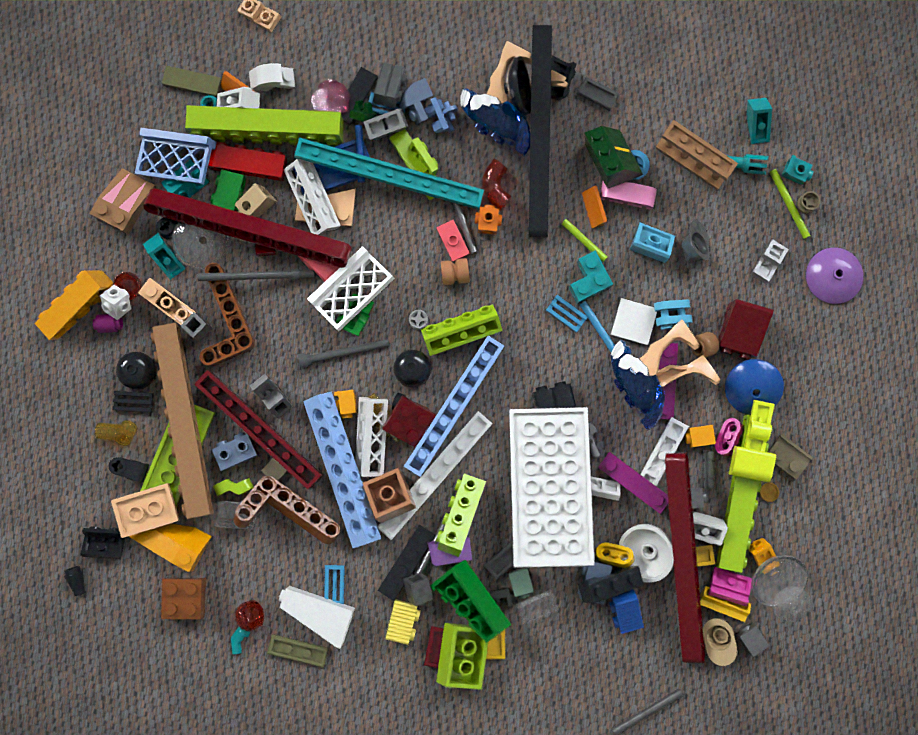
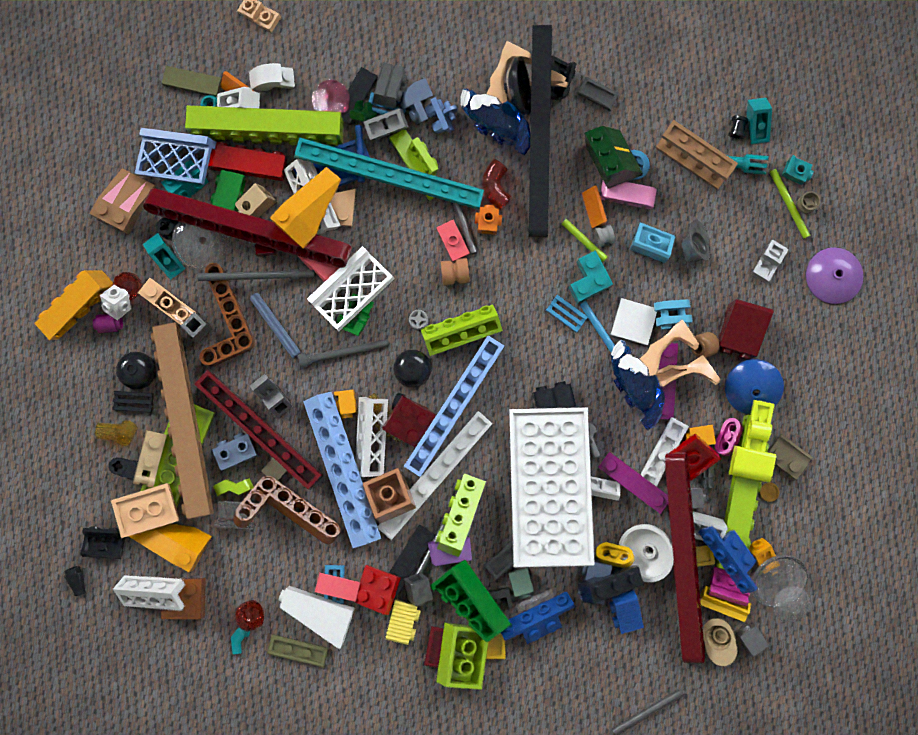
(148, 589): none -> white fence
(149, 458): none -> tan plate
(274, 324): none -> sand blue axle
(304, 210): none -> light orange wedge
(337, 587): none -> coral slope
(377, 589): none -> red plate
(539, 619): none -> blue bracket
(605, 235): none -> light grey wheel
(699, 453): none -> red plate
(732, 556): none -> blue bracket
(738, 127): none -> black bush

